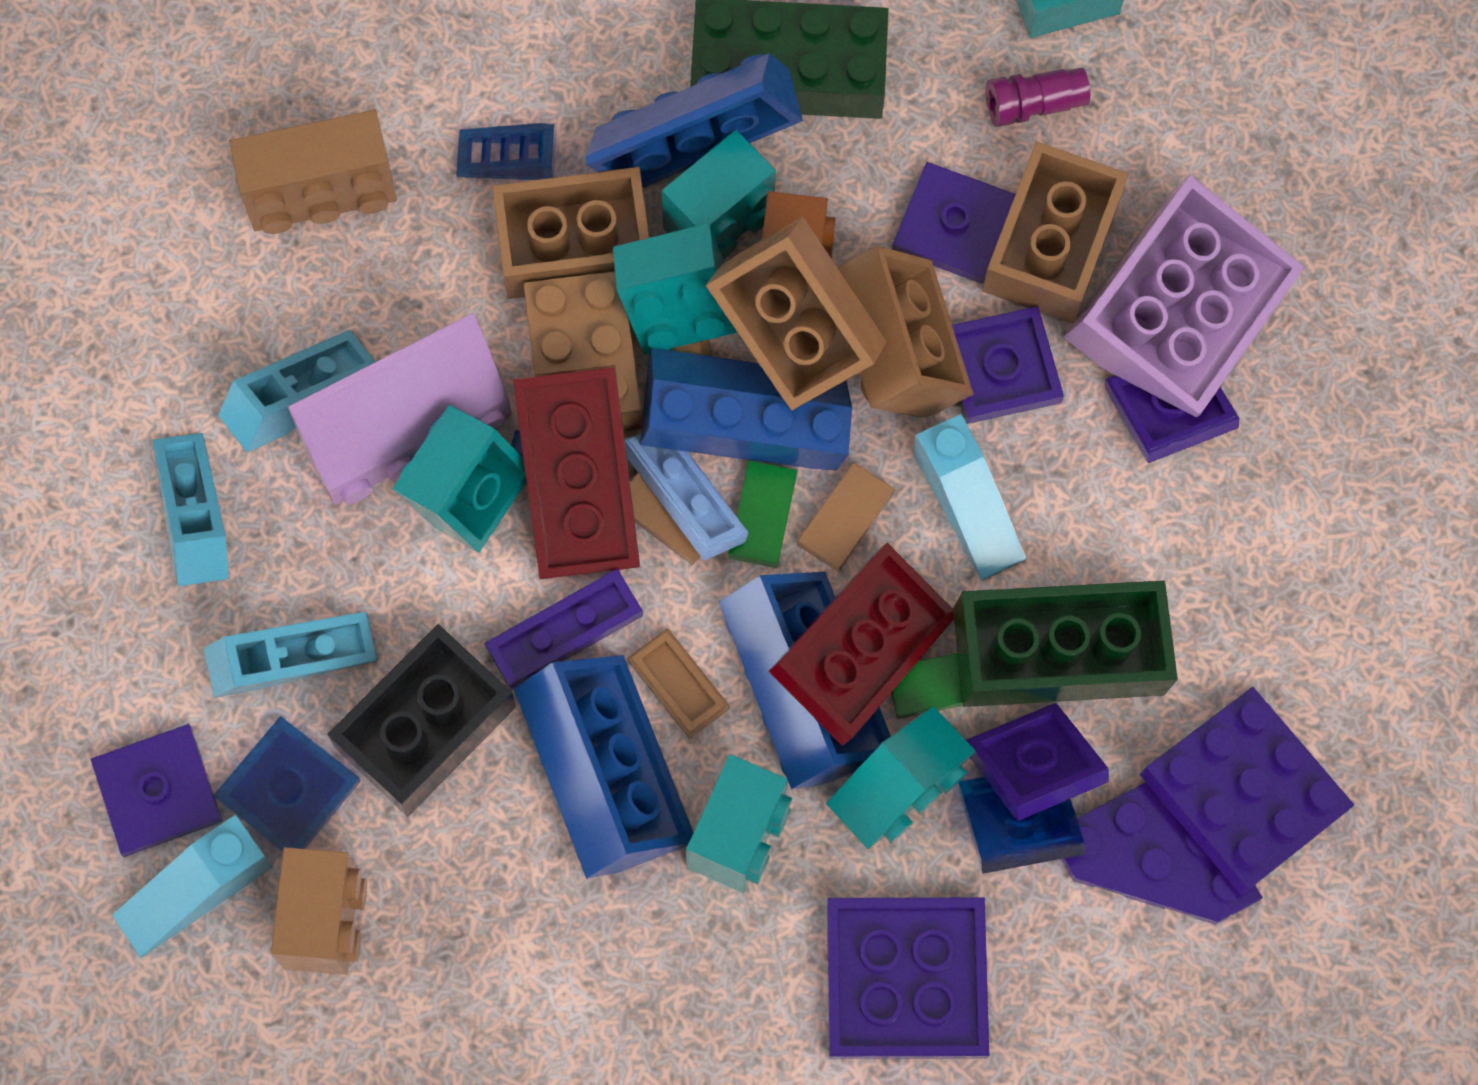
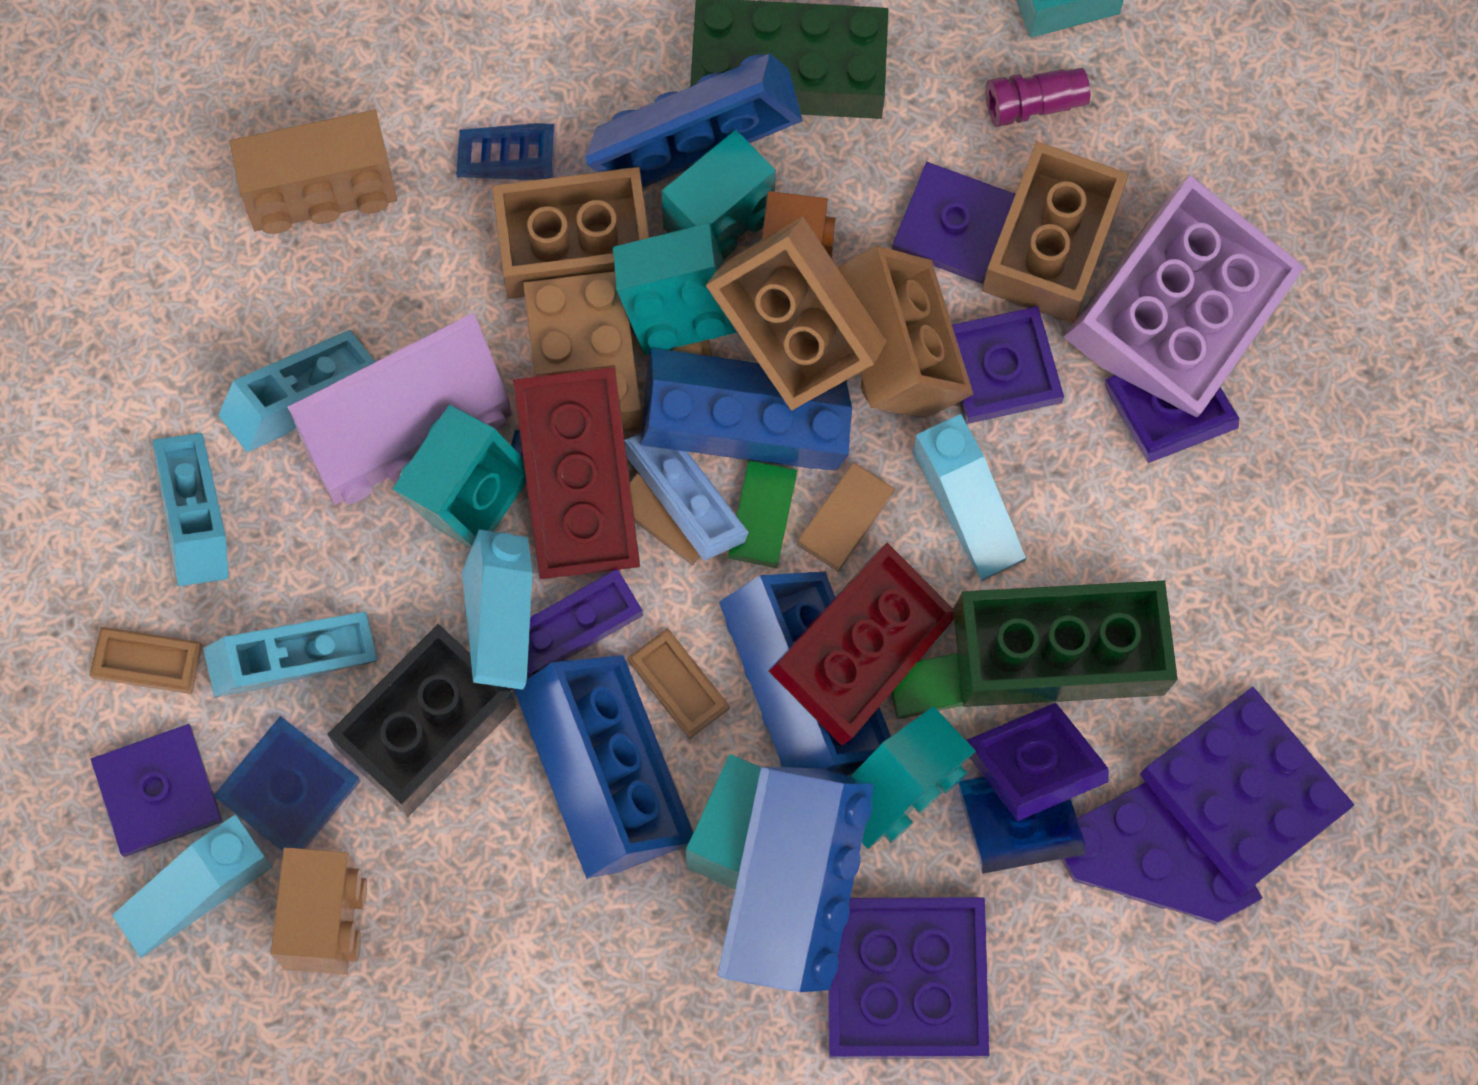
(146, 660): none -> medium nougat tile
(498, 608): none -> medium azure slope
(796, 879): none -> slope

